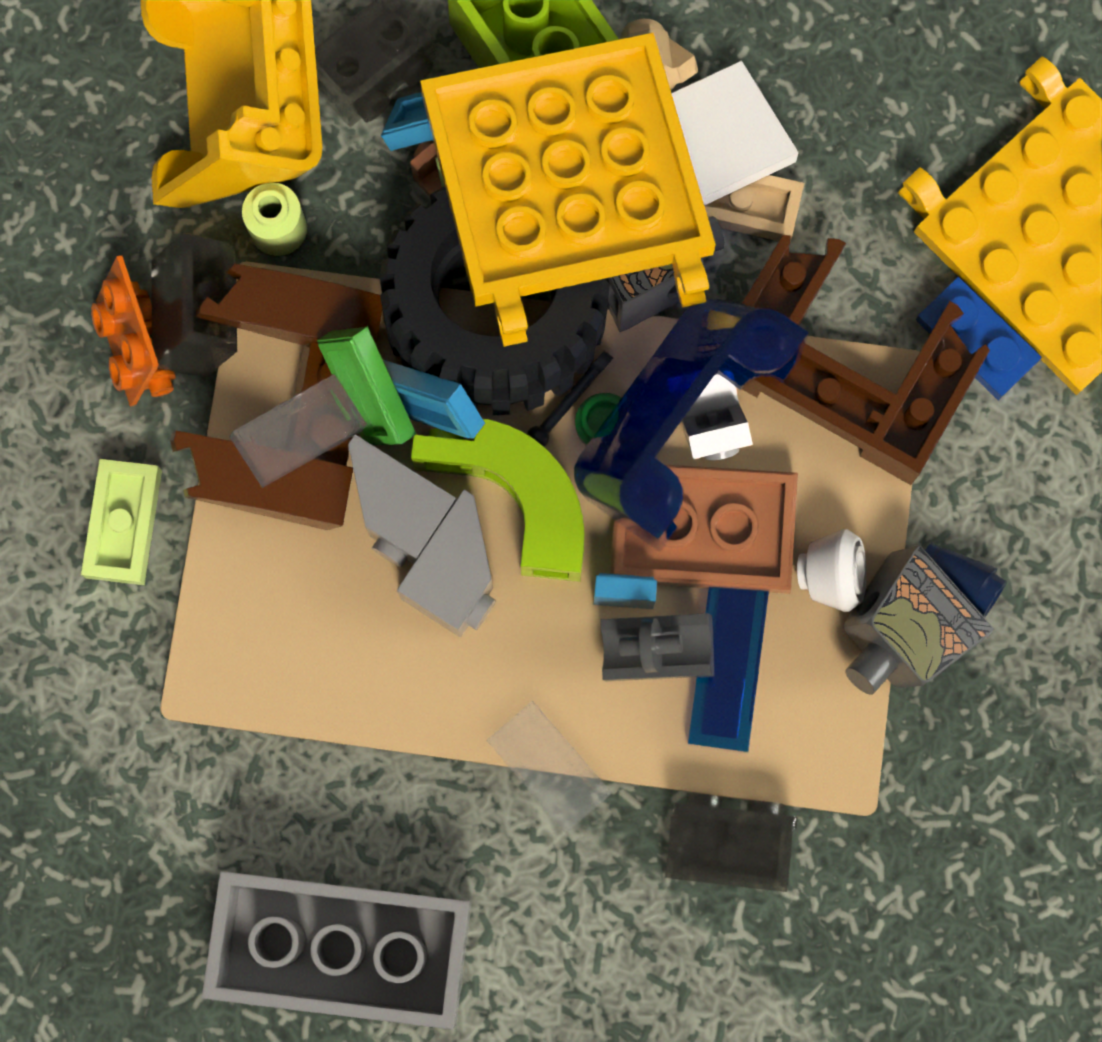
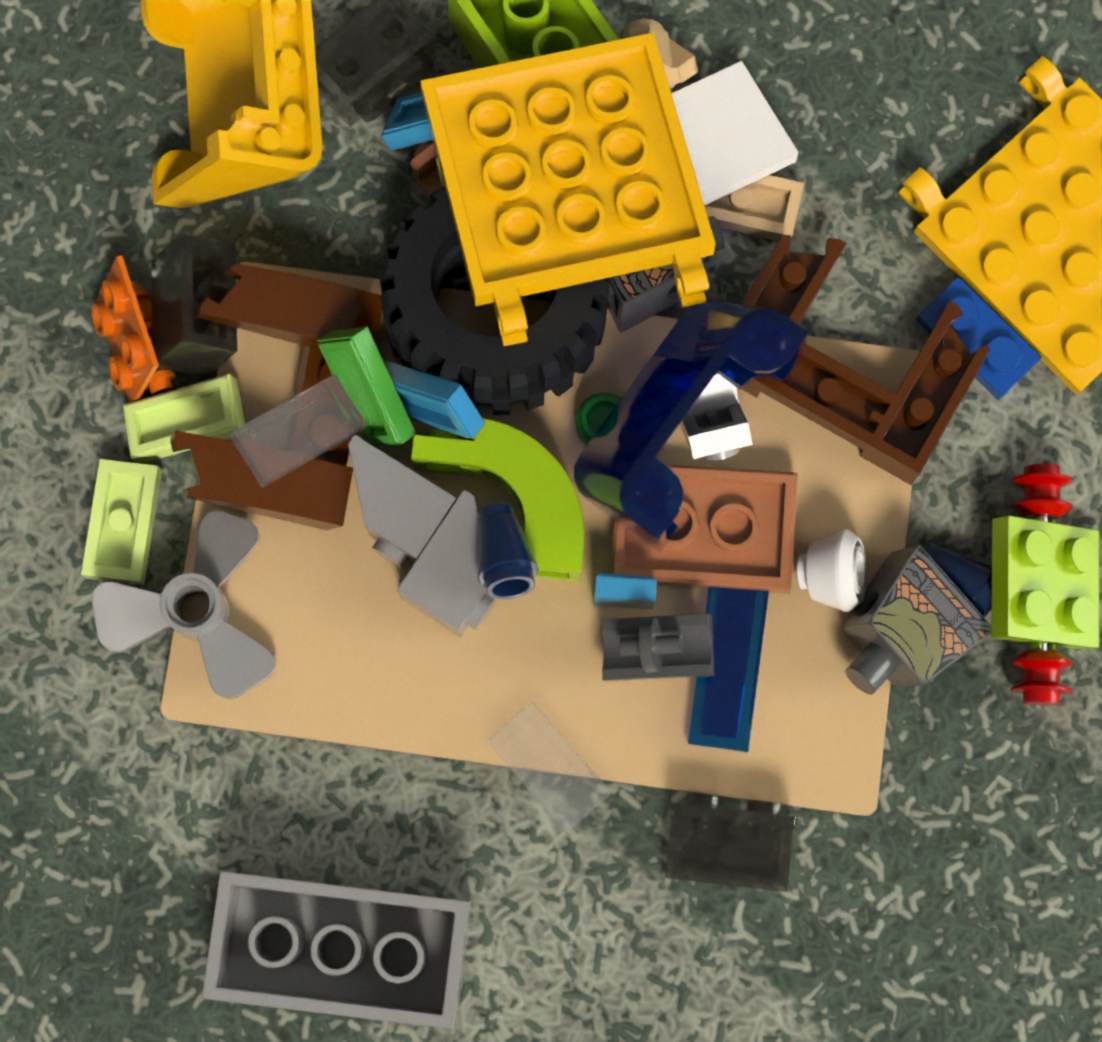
(133, 615): none -> light grey piece
(202, 408): none -> yellowish green tile
(278, 234): yellowish green brick -> none
(504, 554): none -> dark blue cone
(541, 432): black hinge -> none
(1044, 584): none -> lime plate

